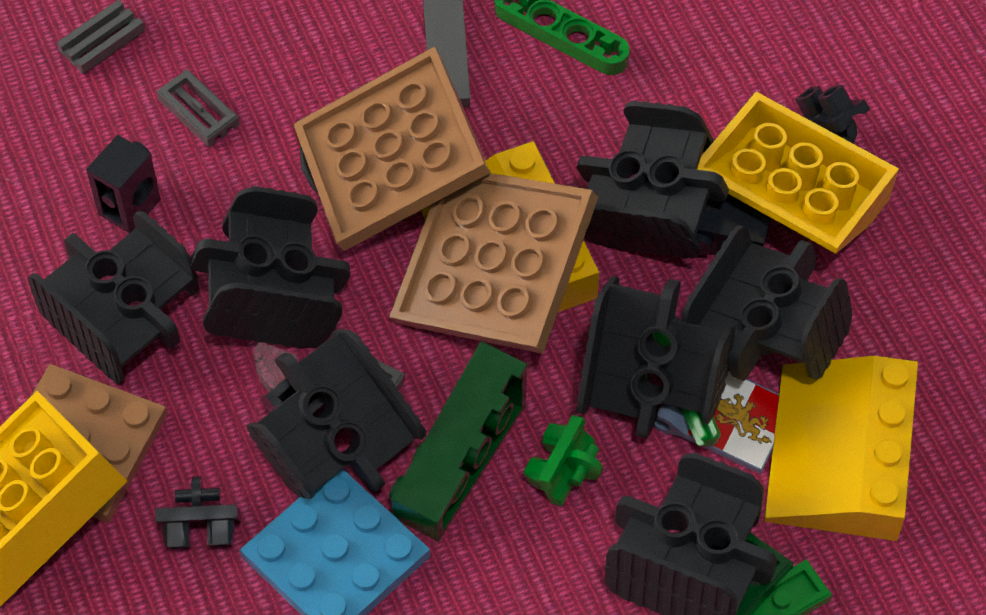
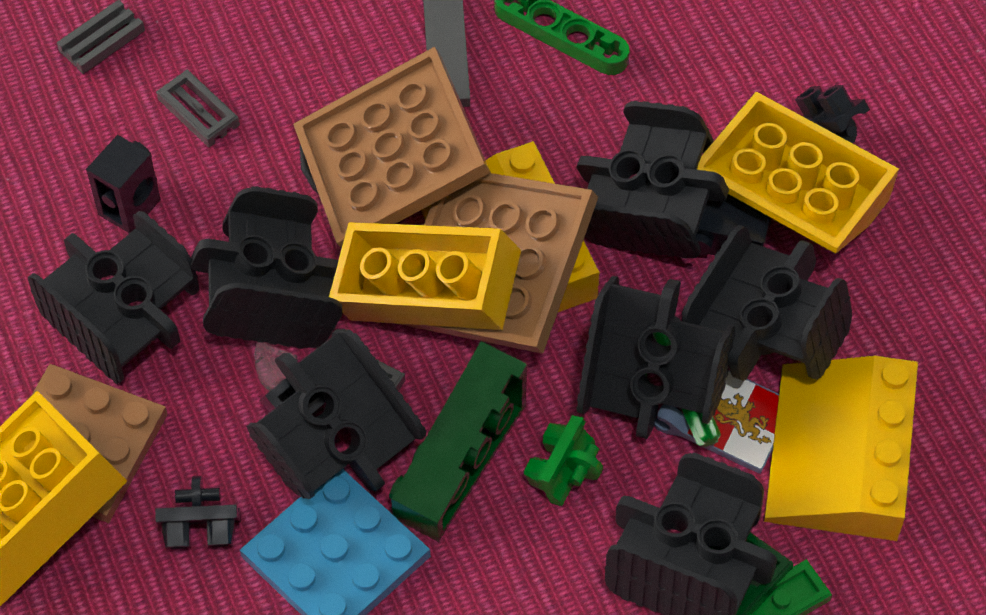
(426, 275): none -> yellow brick

